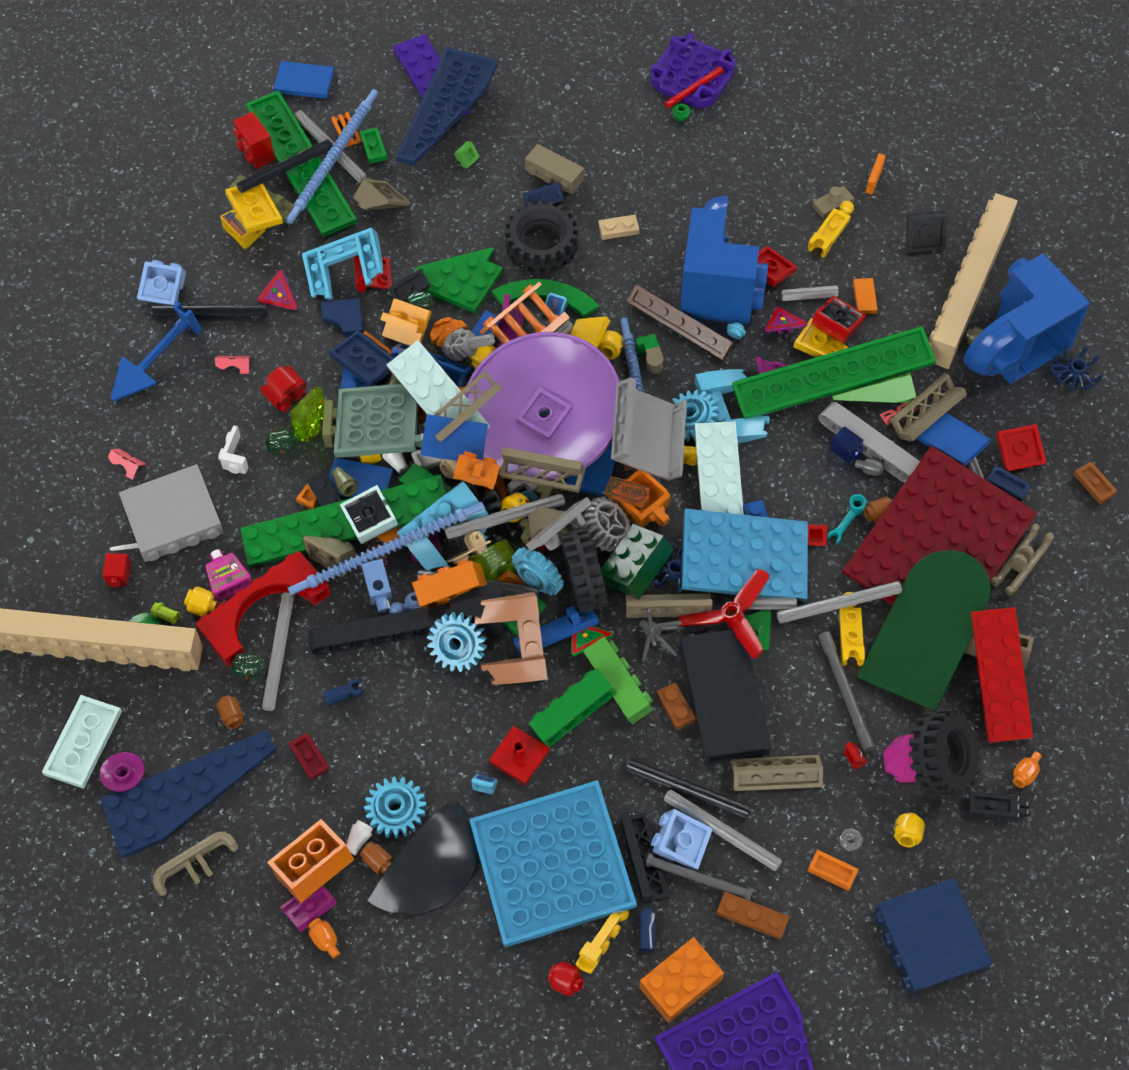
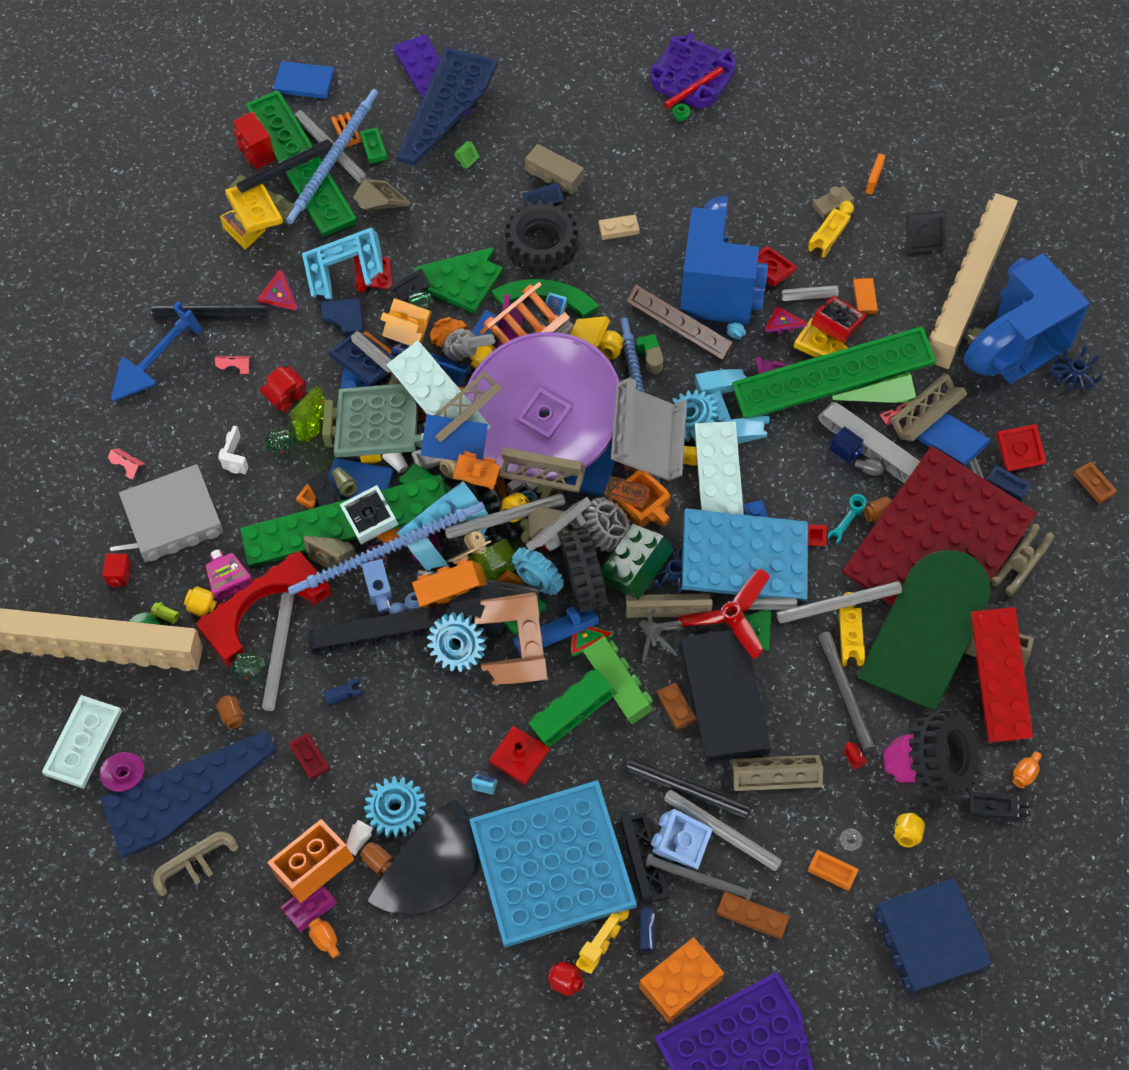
(161, 283): light blue plate -> none
(371, 350): none -> light grey axle

